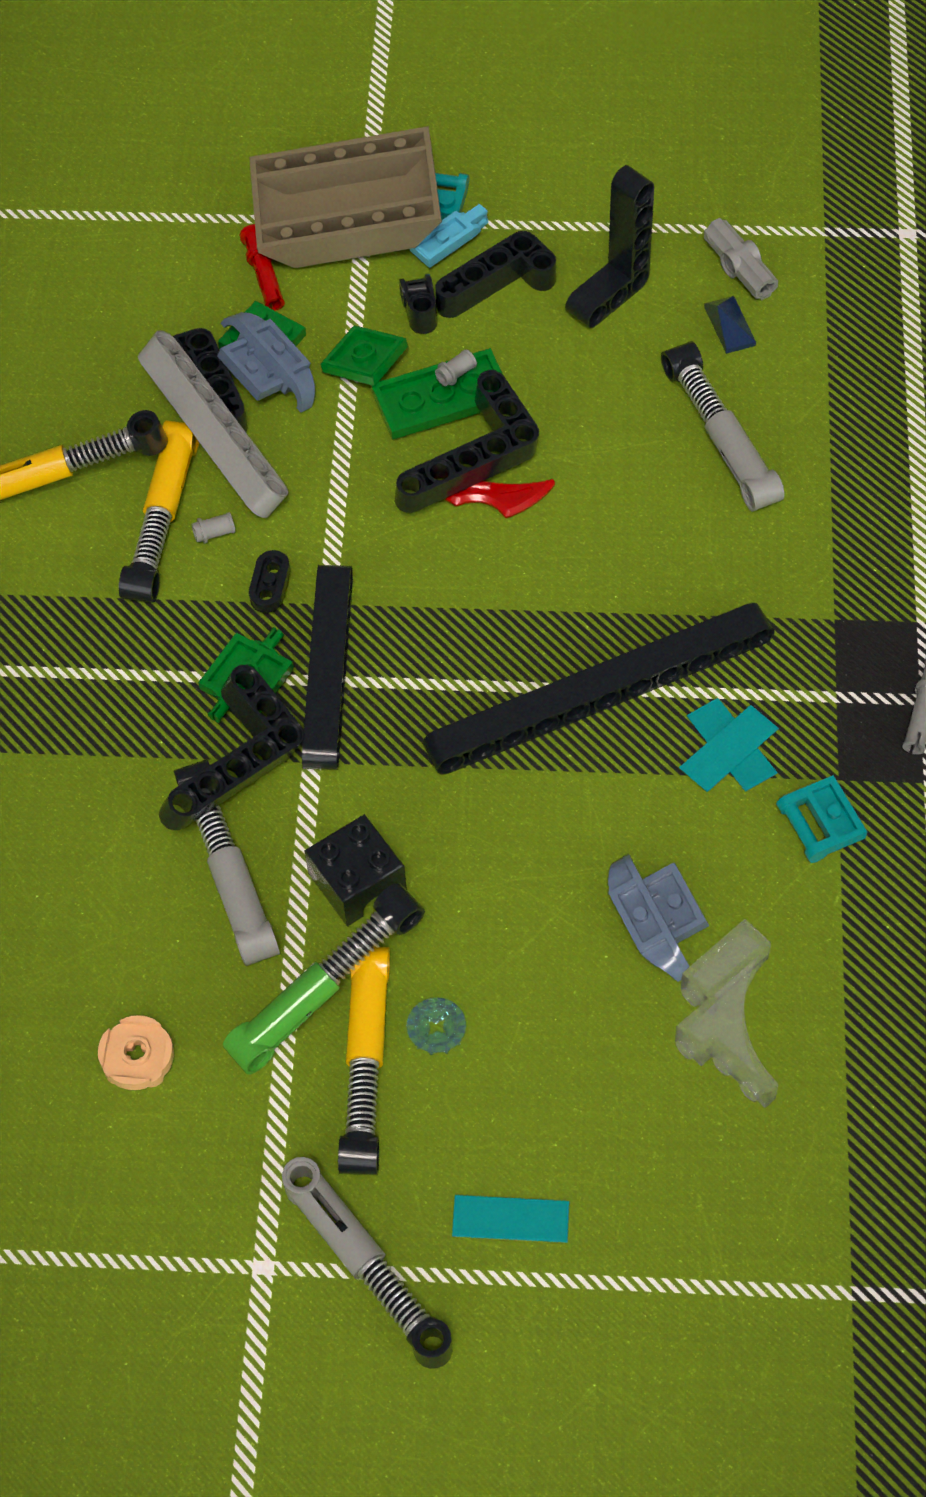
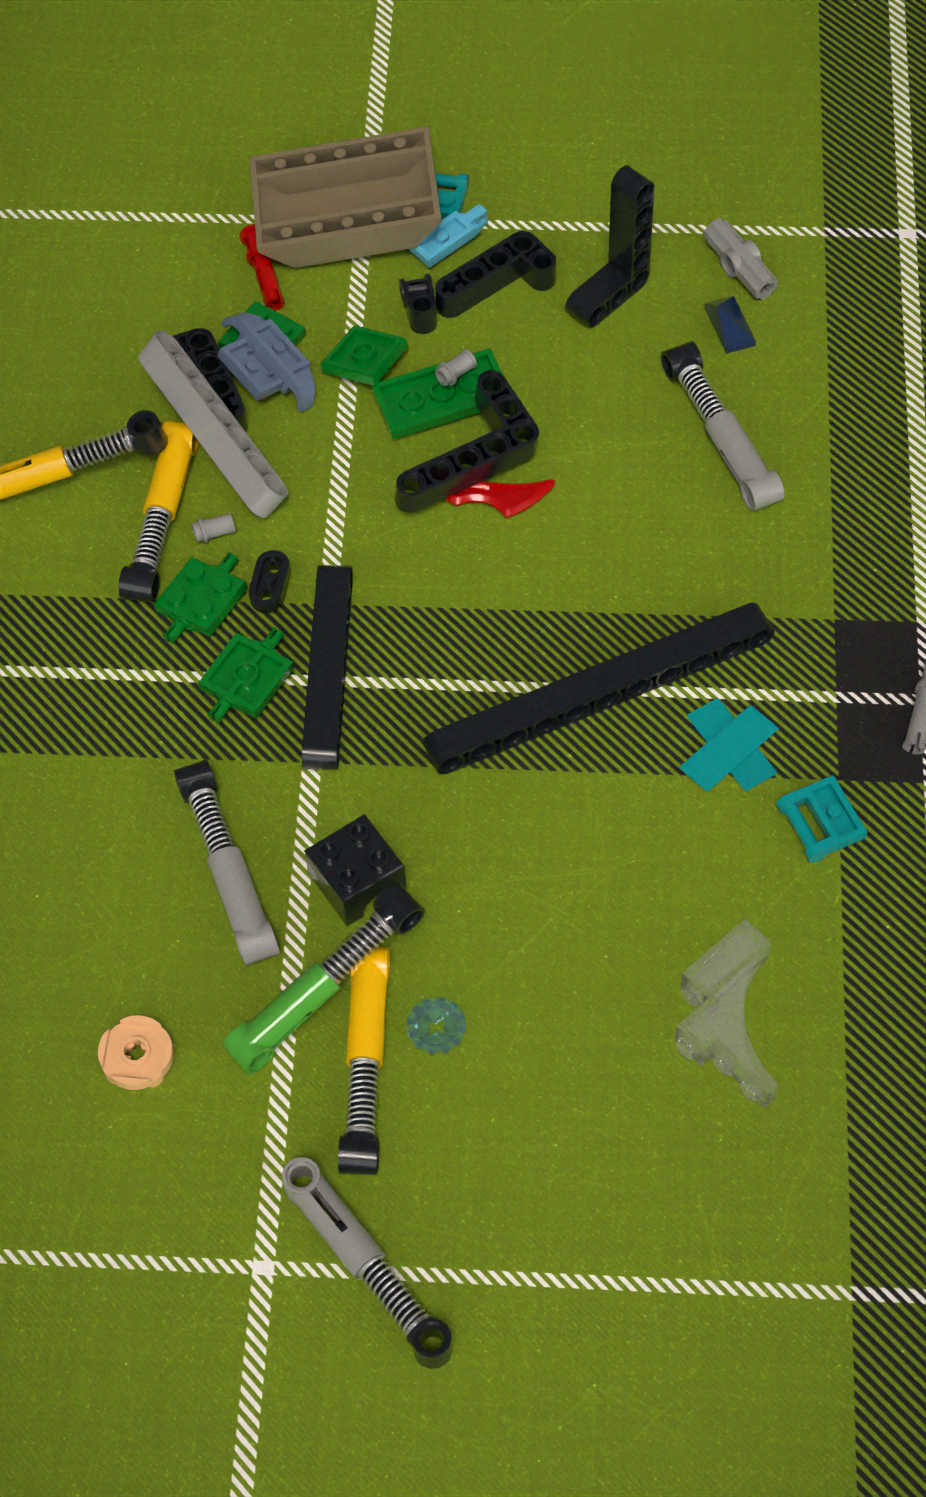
(200, 597): none -> green plate
(265, 742): black beam -> none
(510, 1218): teal sticker -> none
(656, 912): sand blue plate -> none

